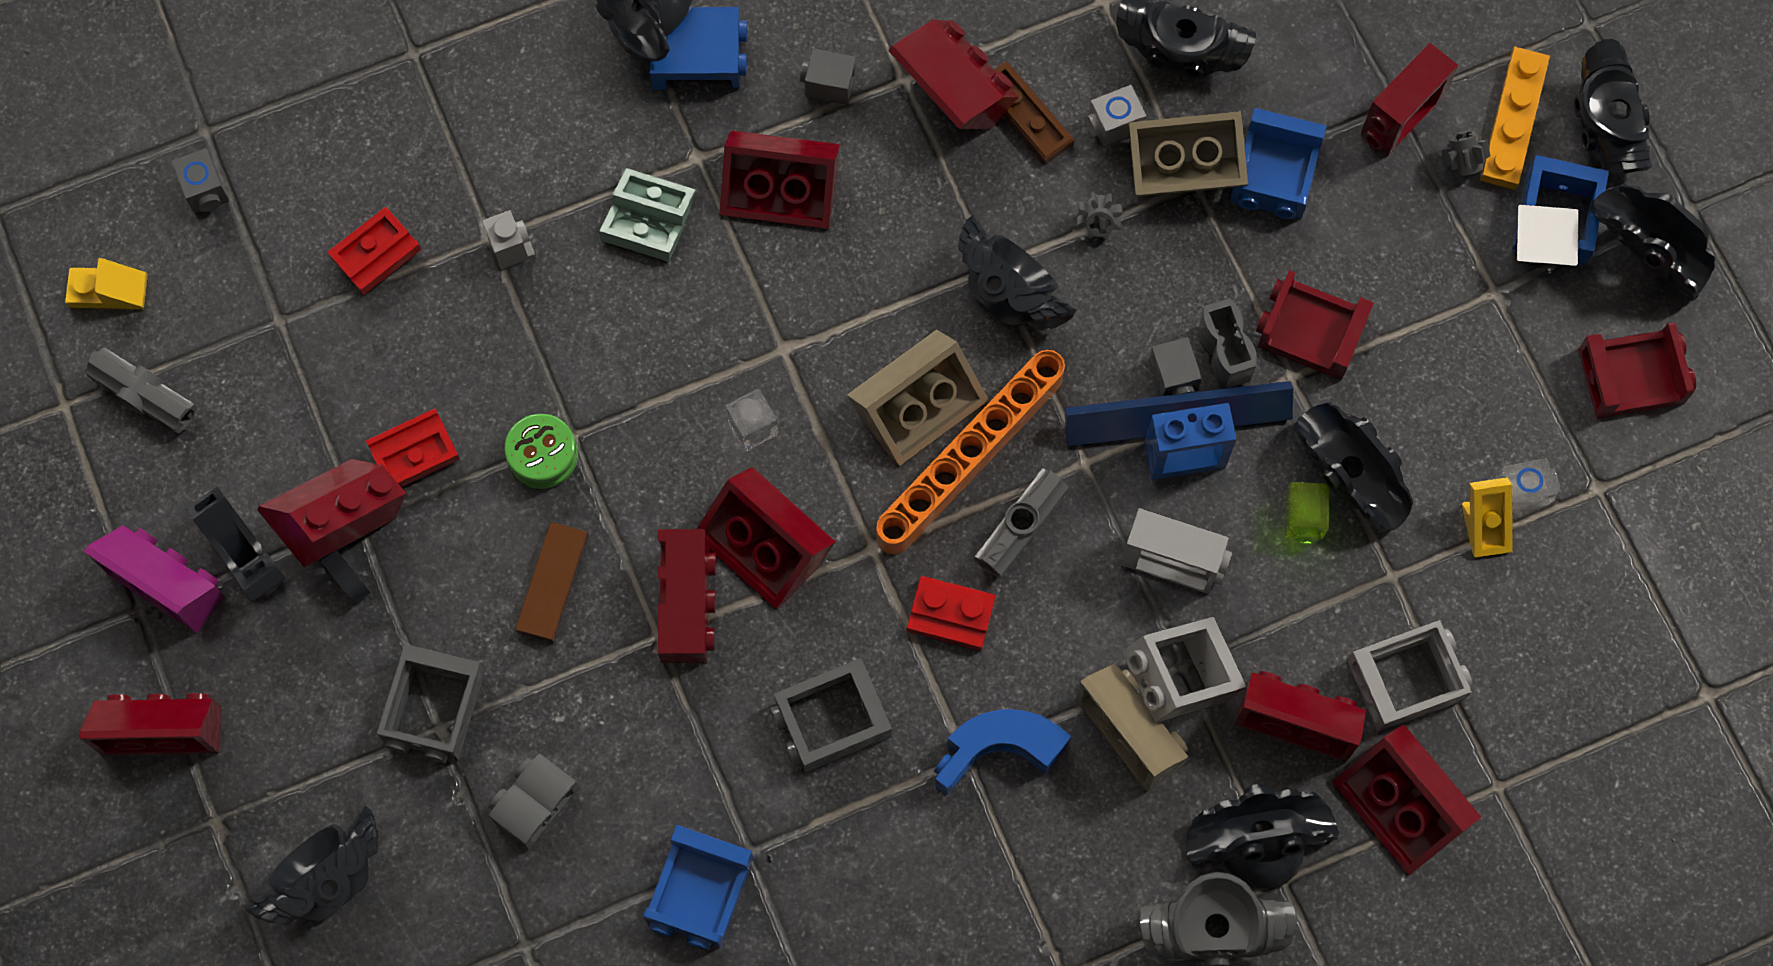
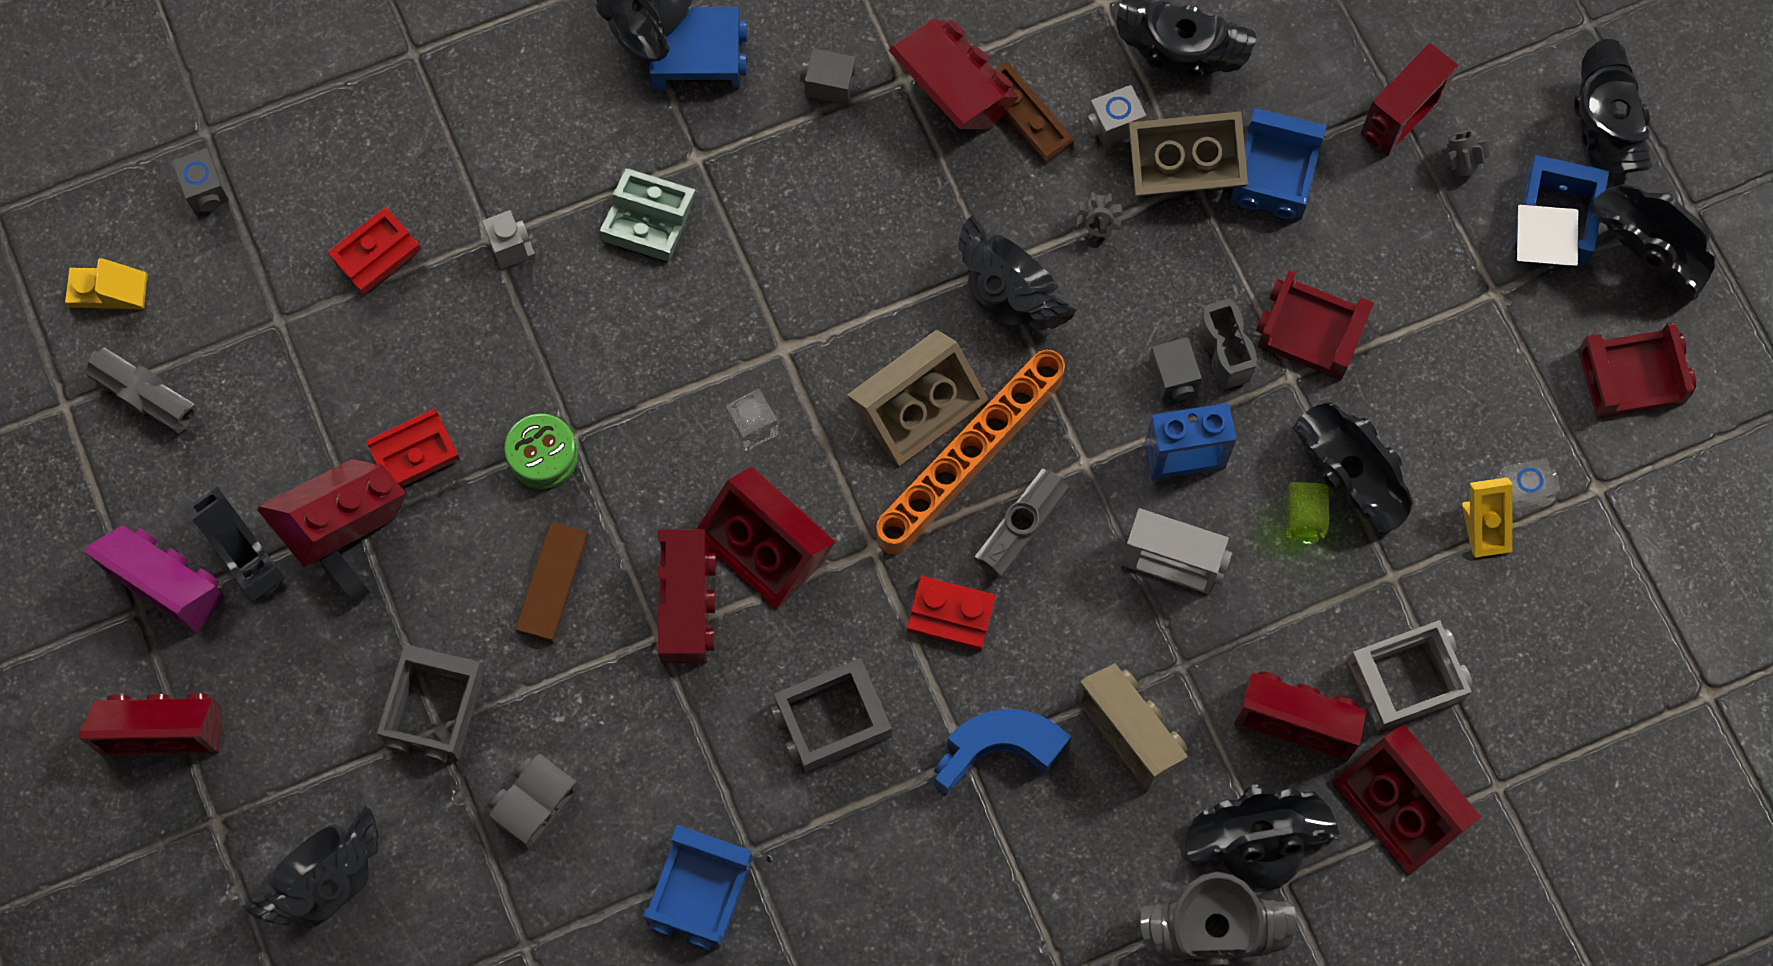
(779, 179): dark red slope -> none
(1132, 417): dark blue tile -> none
(1209, 656): light grey window -> none
(1515, 118): light orange plate -> none

